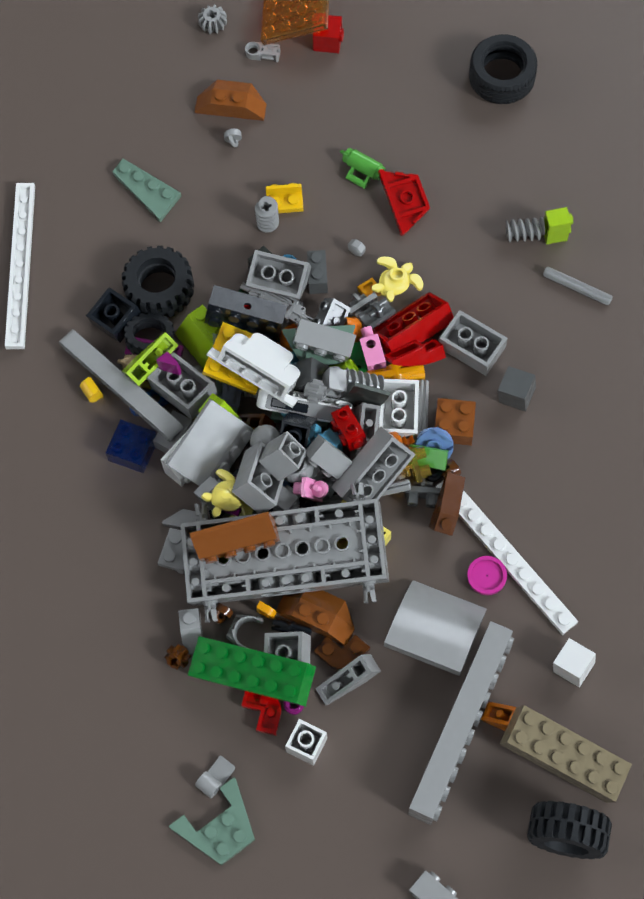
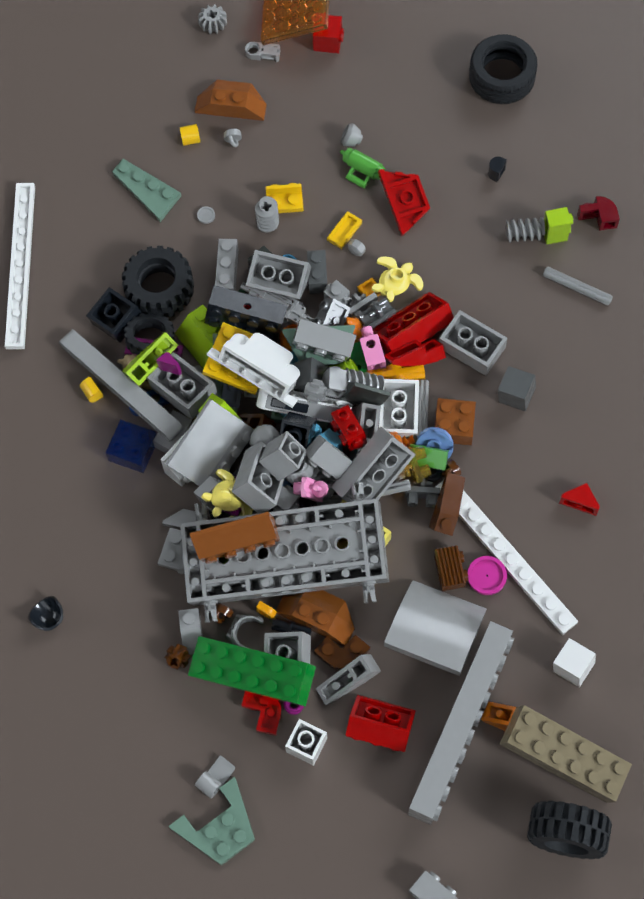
(46, 614): none -> black helmet
(190, 134): none -> yellow brick
(206, 215): none -> light grey piece
(227, 263): none -> light grey brick
(338, 292): none -> light grey brick
(344, 230): none -> yellow tile
(351, 136): none -> light grey cone
(380, 723): none -> red slope
(449, 568): none -> reddish brown brick
(496, 168): none -> black brick
(581, 499): none -> red slope
(603, 210): none -> dark red brick

